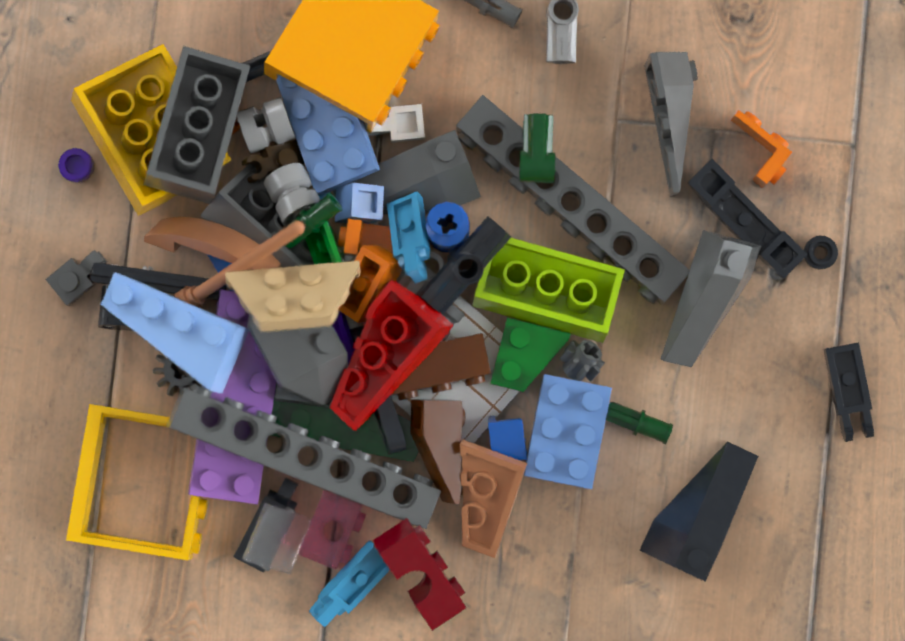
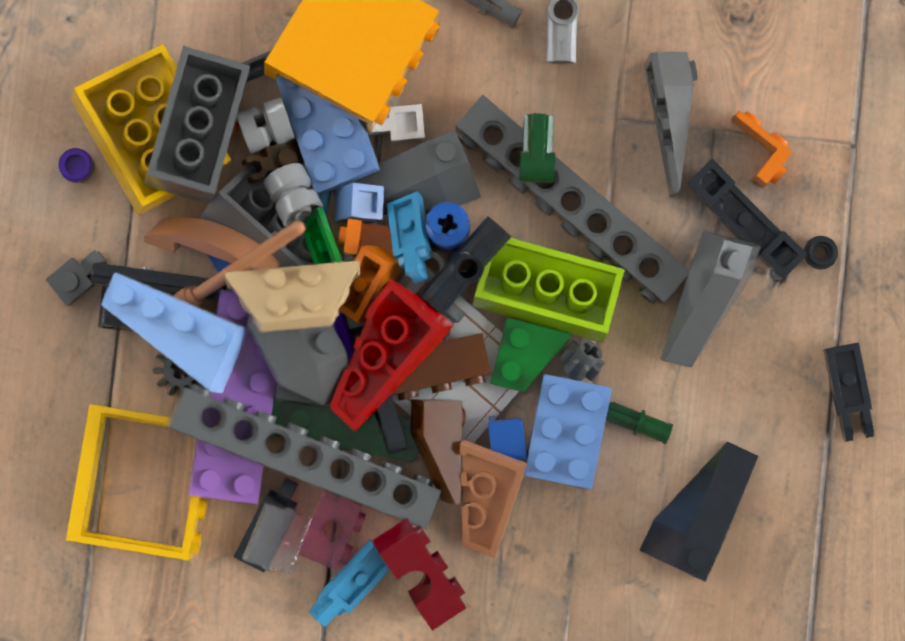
(316, 217): dark green axle -> none

